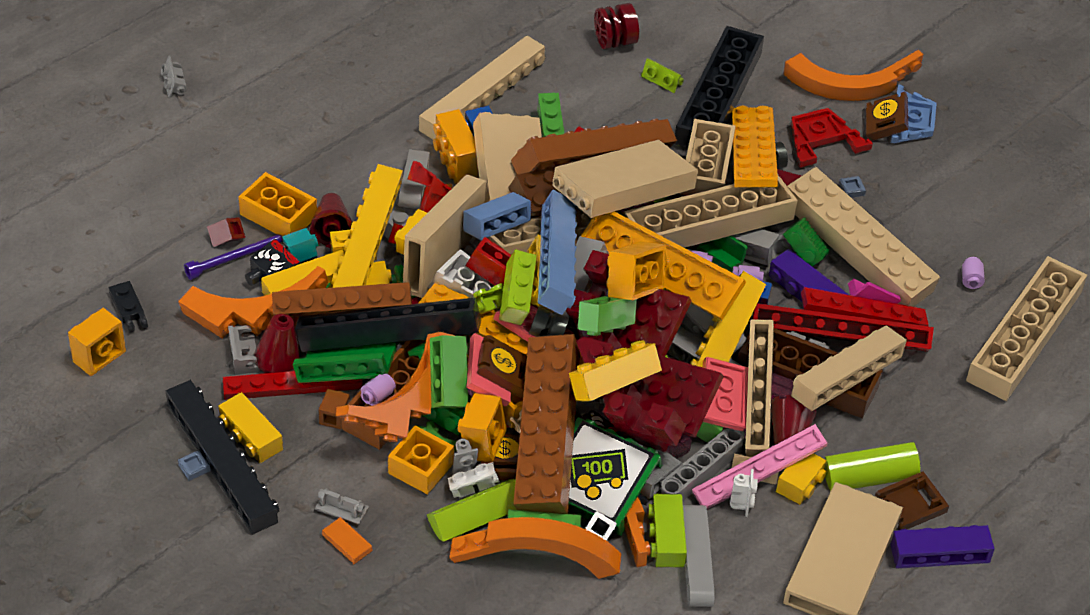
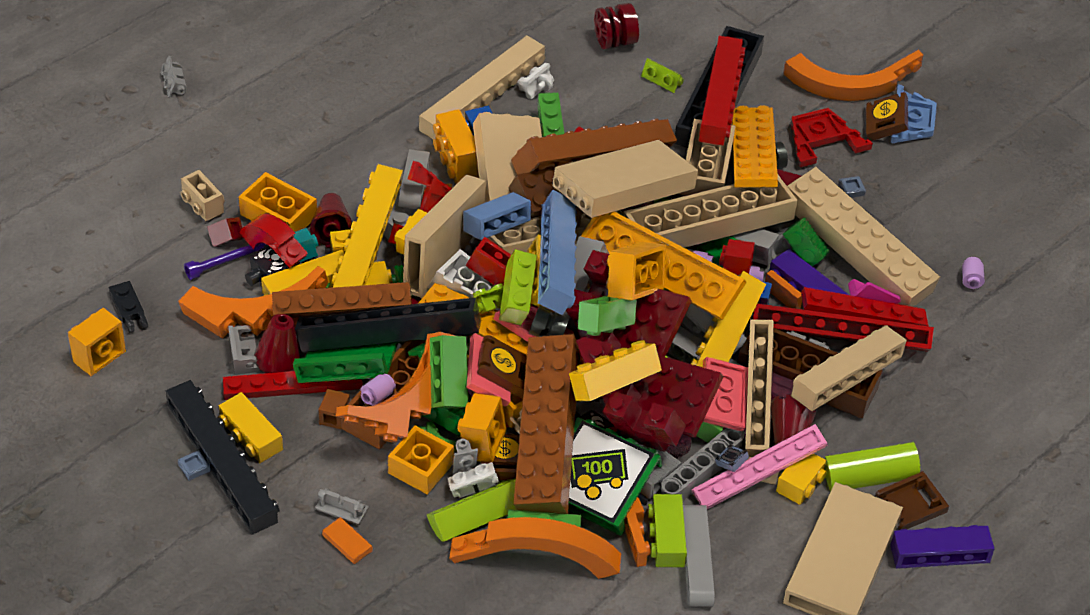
(202, 195): none -> tan brick
(277, 235): none -> red arch
(538, 80): none -> white hips
(601, 525): brick -> none
(722, 91): none -> red brick
(732, 458): none -> tile
(737, 256): none -> red brick
(743, 492): white hinge -> none
(784, 291): none -> orange tile
(1026, 328): tan brick -> none

